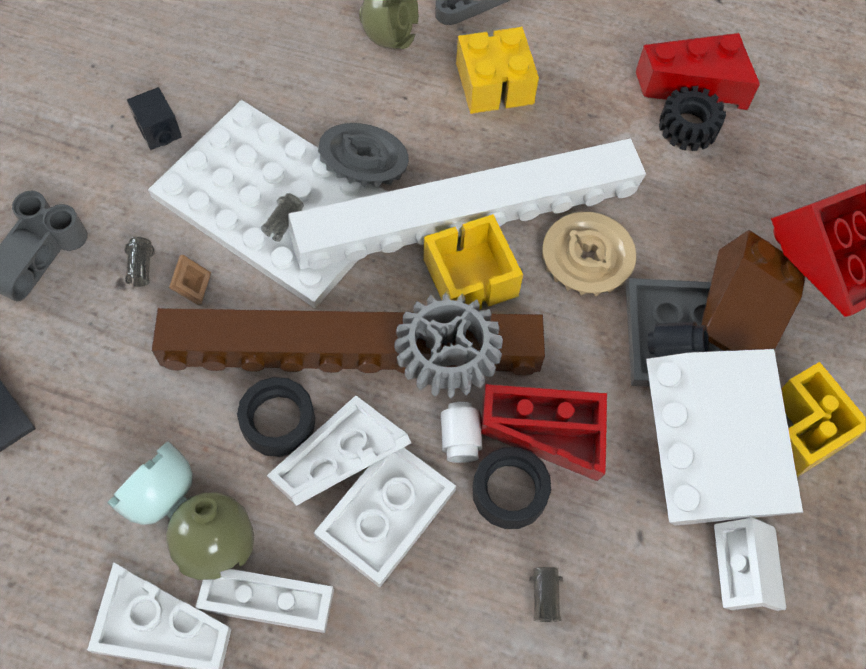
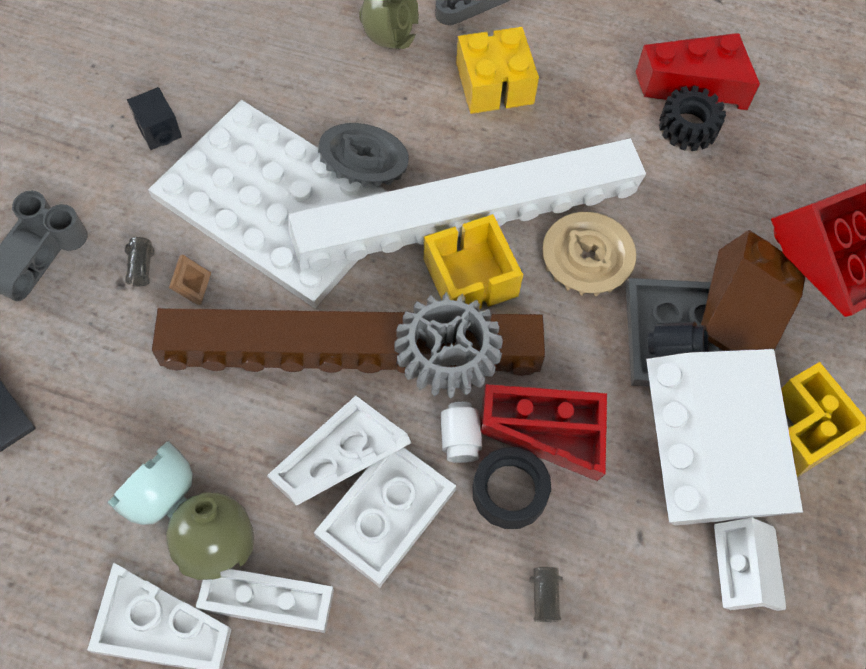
(267, 390): black tyre -> none
(278, 220): clear smoke pin -> none

